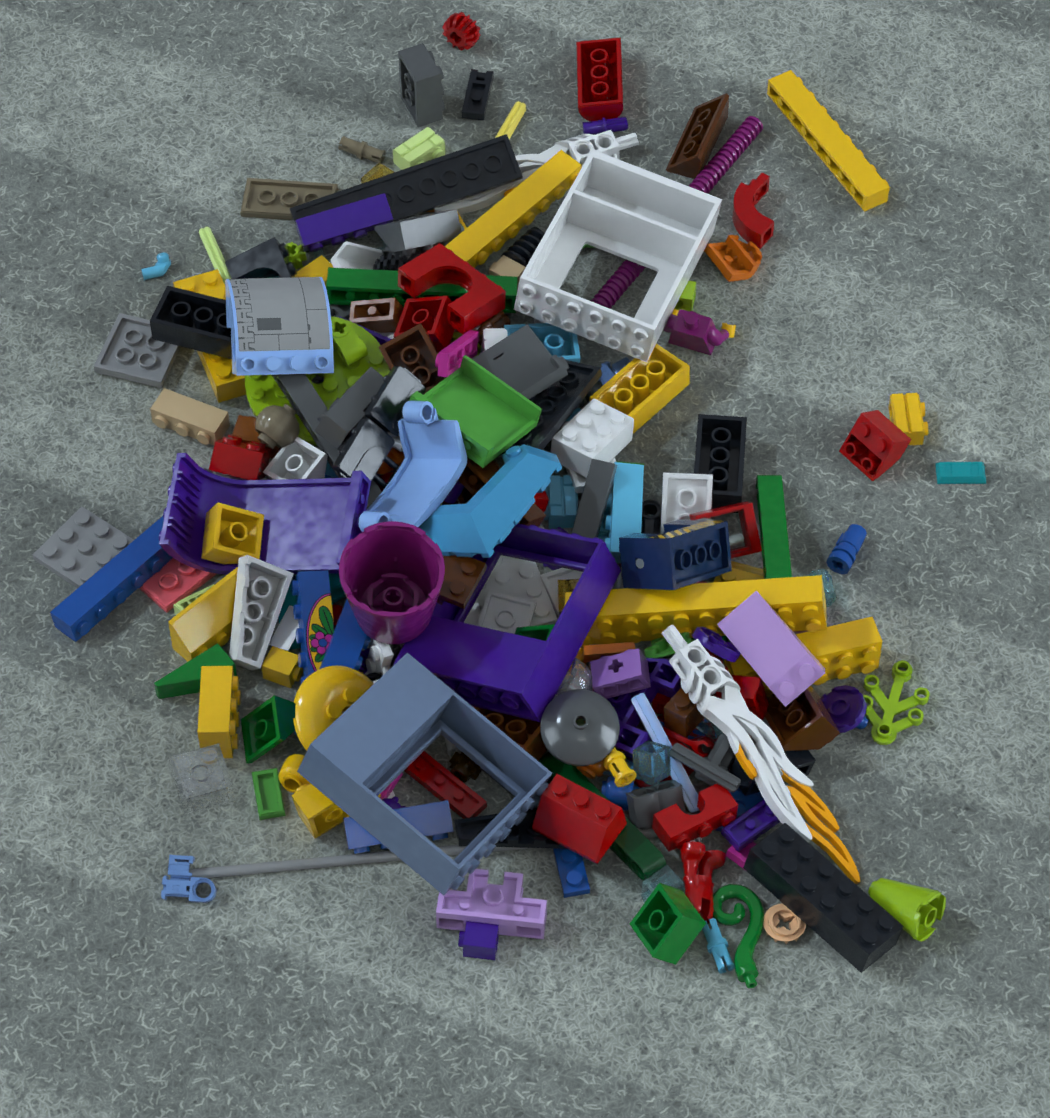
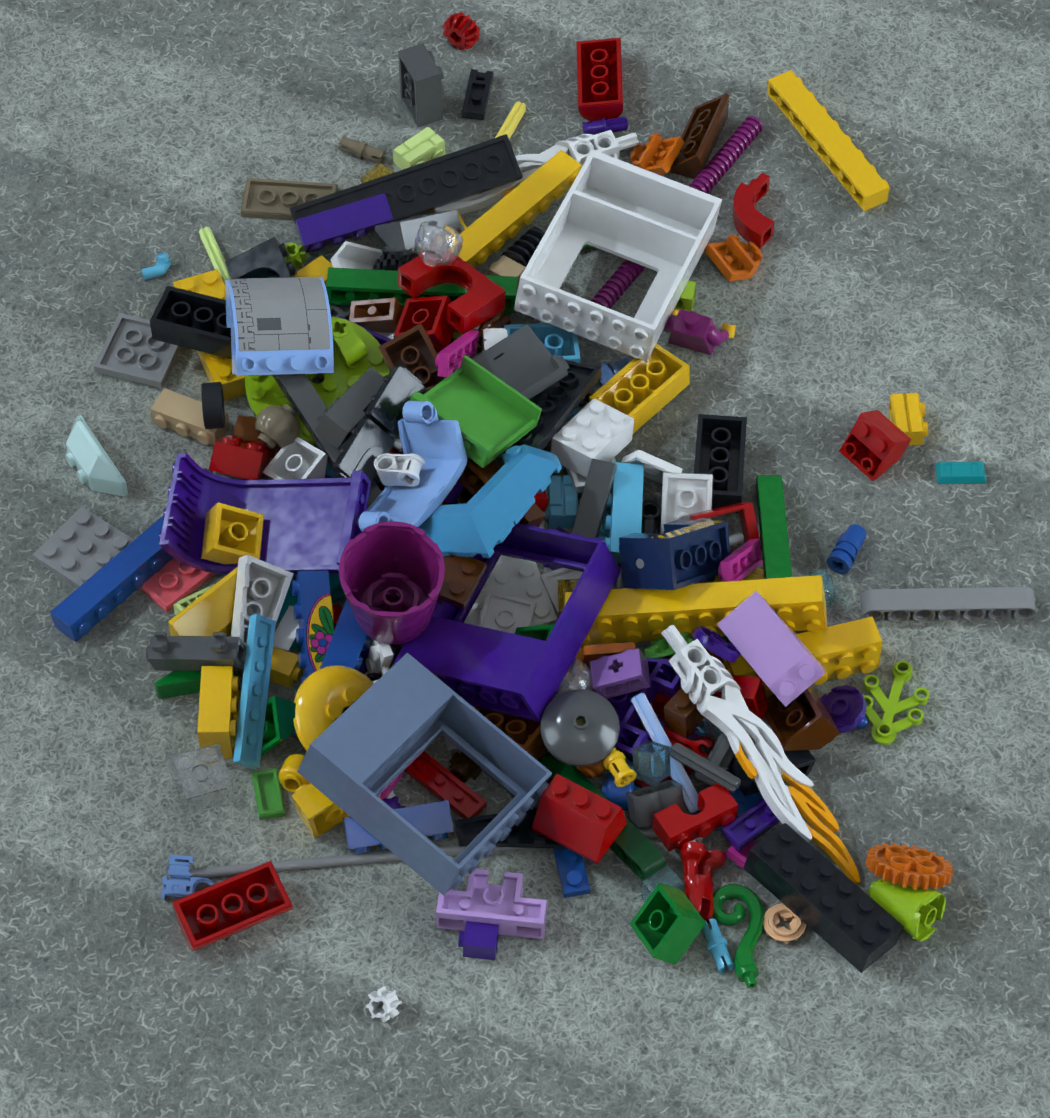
(92, 461): none -> light aqua wedge
(192, 652): none -> dark grey brick
(213, 405): none -> black tyre
(231, 906): none -> red brick
(254, 691): none -> medium azure plate
(384, 997): none -> white gear
(398, 470): none -> white piece
(436, 244): none -> clear cylinder
(653, 466): none -> white plate
(657, 154): none -> orange slope
(741, 561): none -> dark pink plate
(909, 866): none -> orange gear
(948, 603): none -> light grey beam

